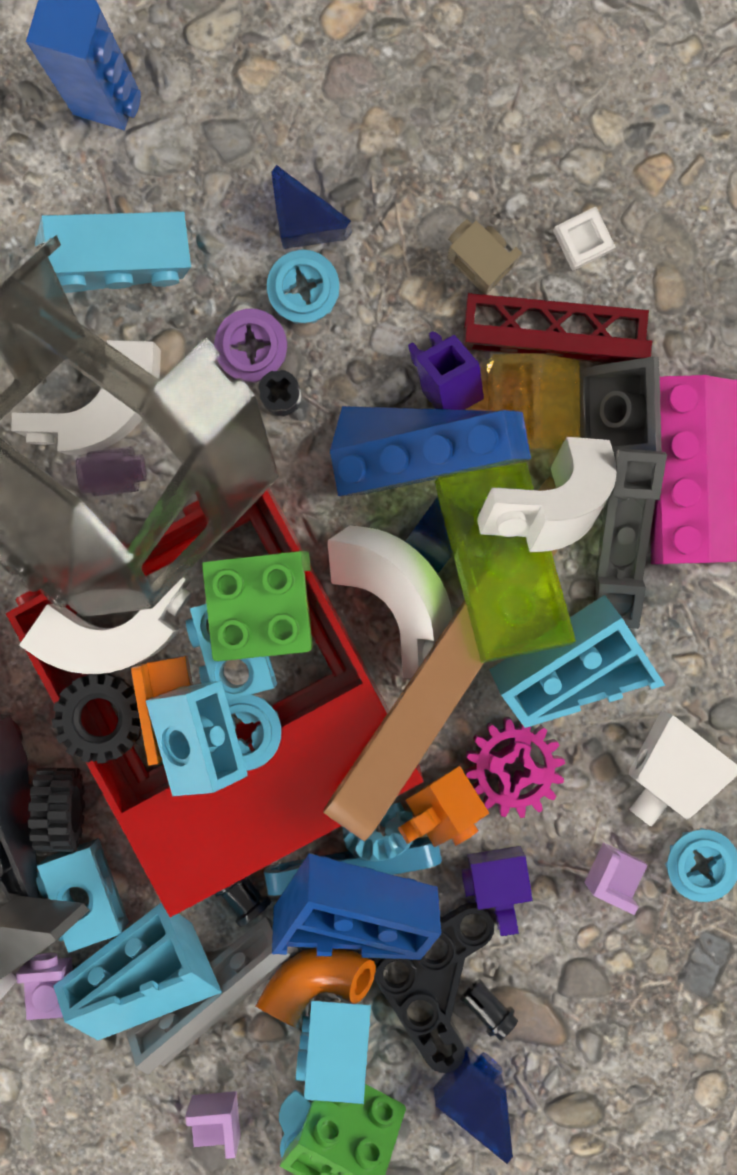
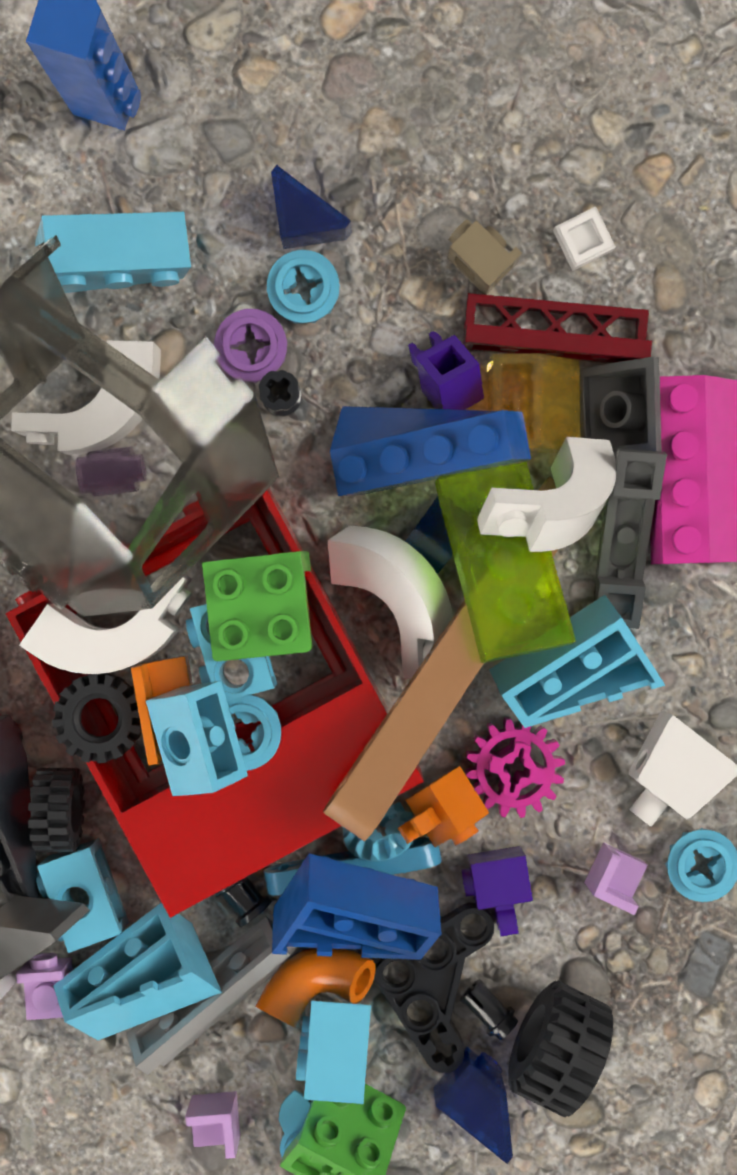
(561, 1049): none -> black tyre

